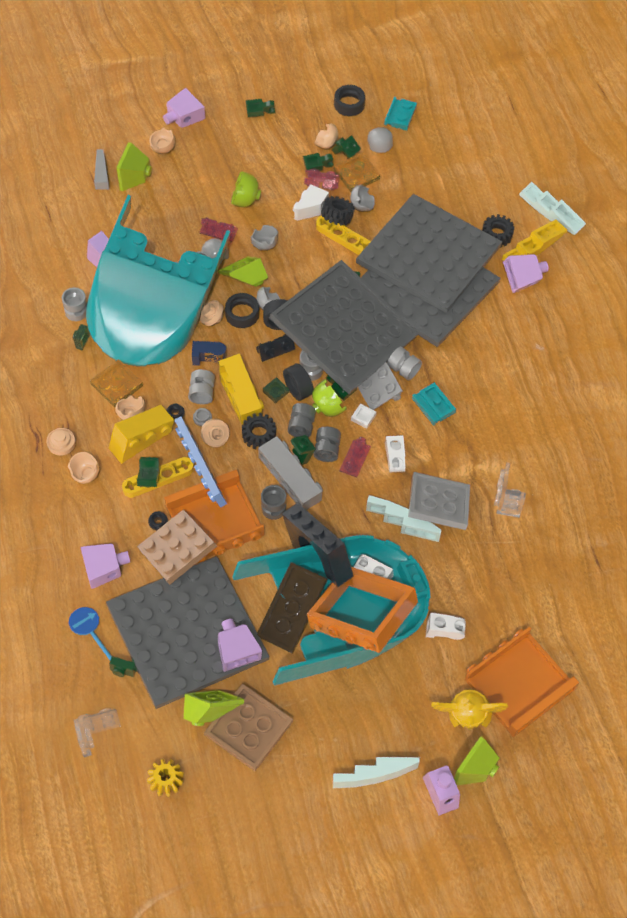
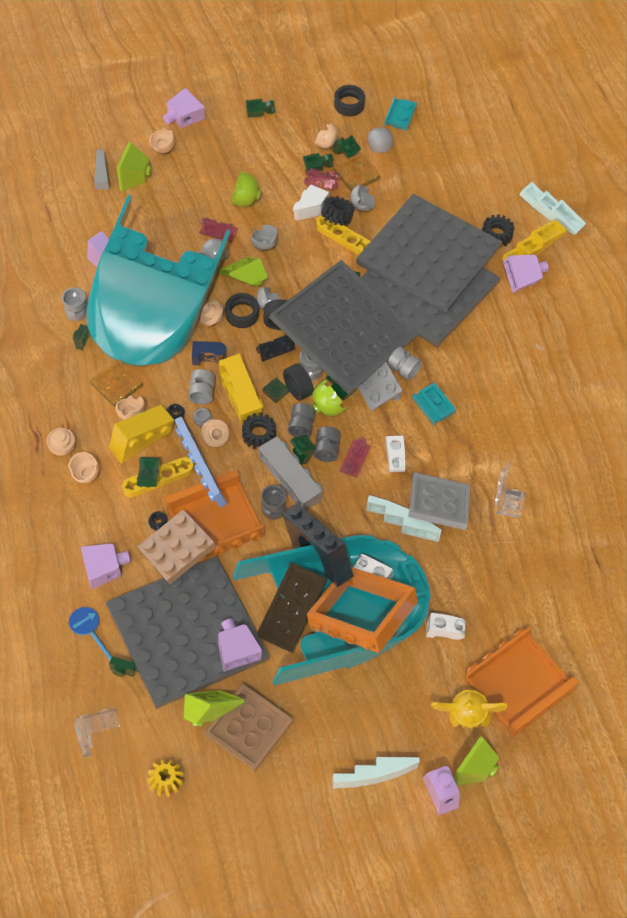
(363, 416): white tile -> none

